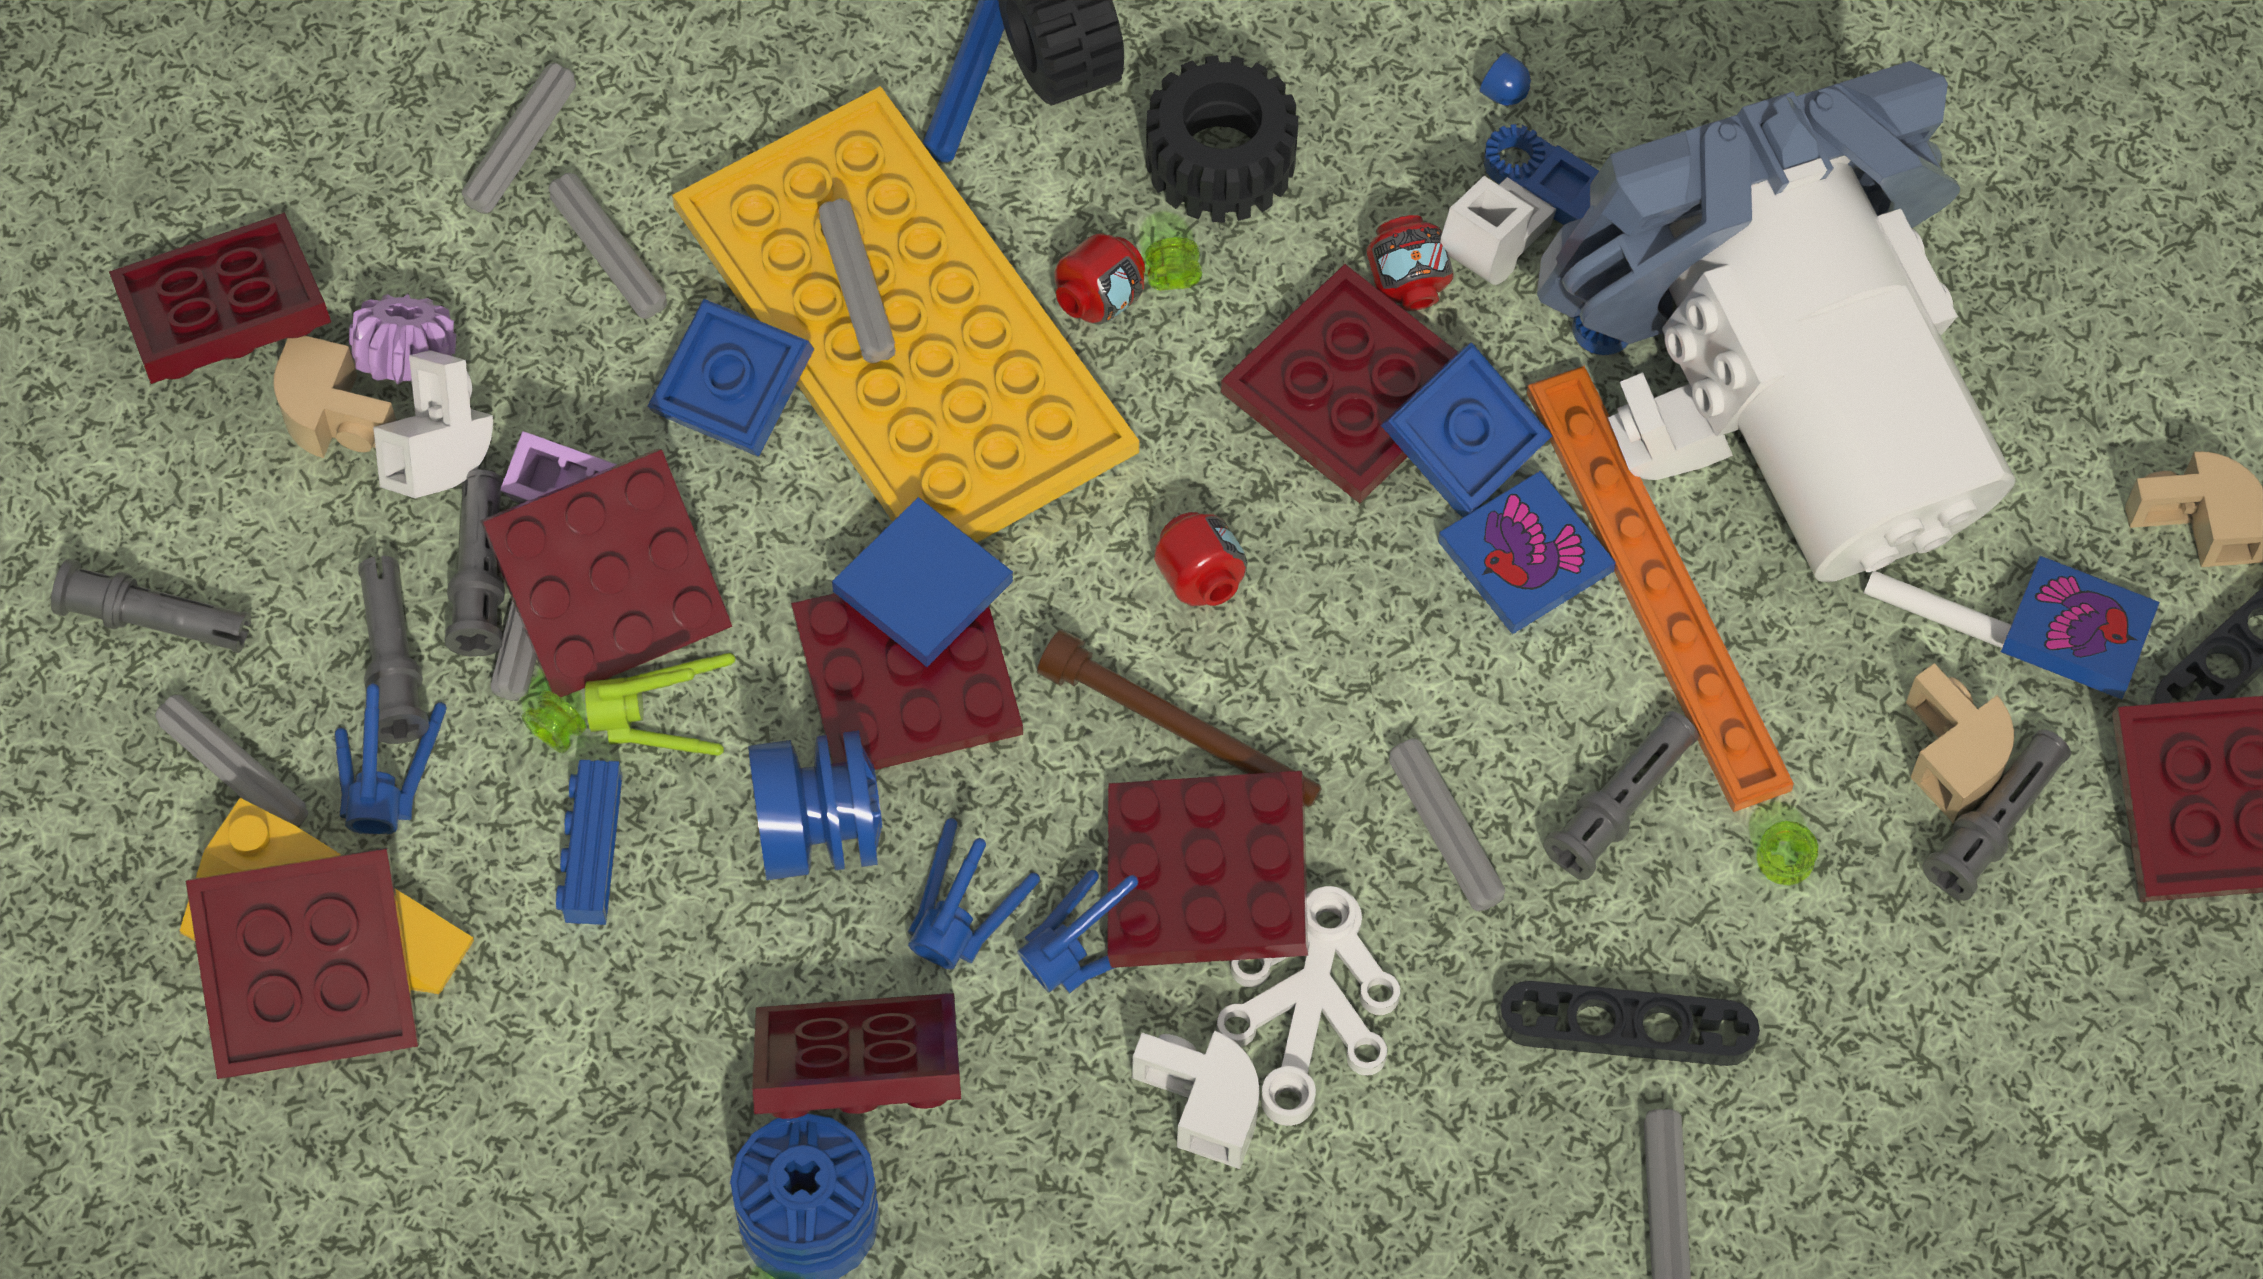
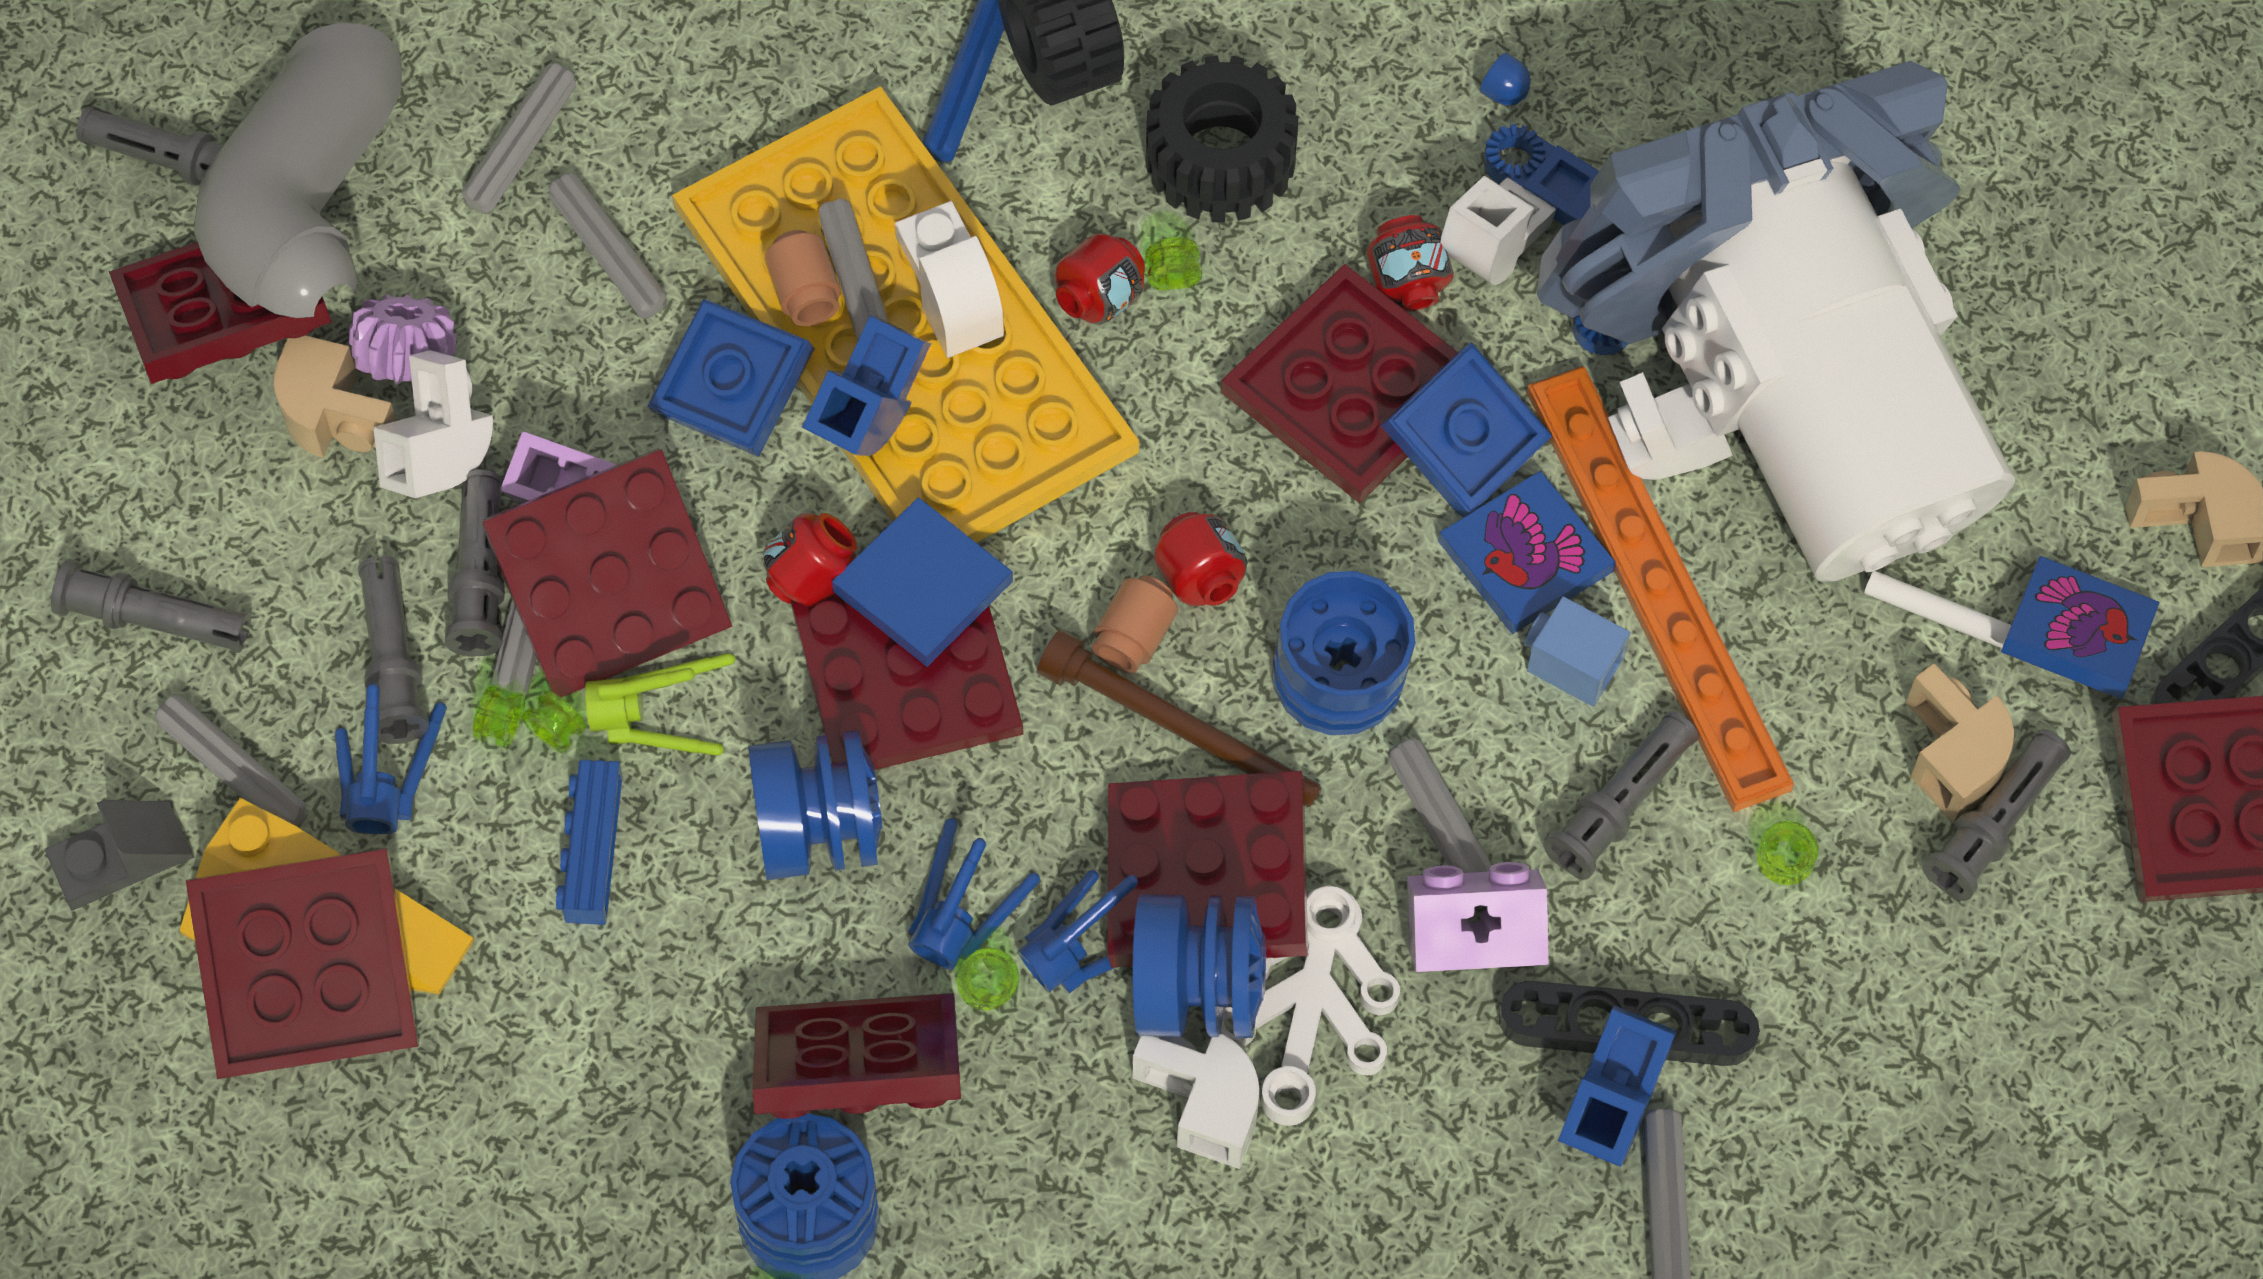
(126, 849): none -> dark grey slope
(143, 141): none -> flat silver pin
(285, 162): none -> light grey animal
(498, 716): none -> clear neon green bush
(803, 277): none -> nougat brick
(808, 558): none -> red head
(868, 399): none -> blue brick
(954, 279): none -> white brick
(993, 960): none -> clear neon green bush
(1134, 623): none -> nougat brick
(1196, 965): none -> blue wheel
(1349, 620): none -> blue wheel
(1509, 930): none -> lavender brick
(1576, 650): none -> medium blue brick
(1617, 1086): none -> blue brick

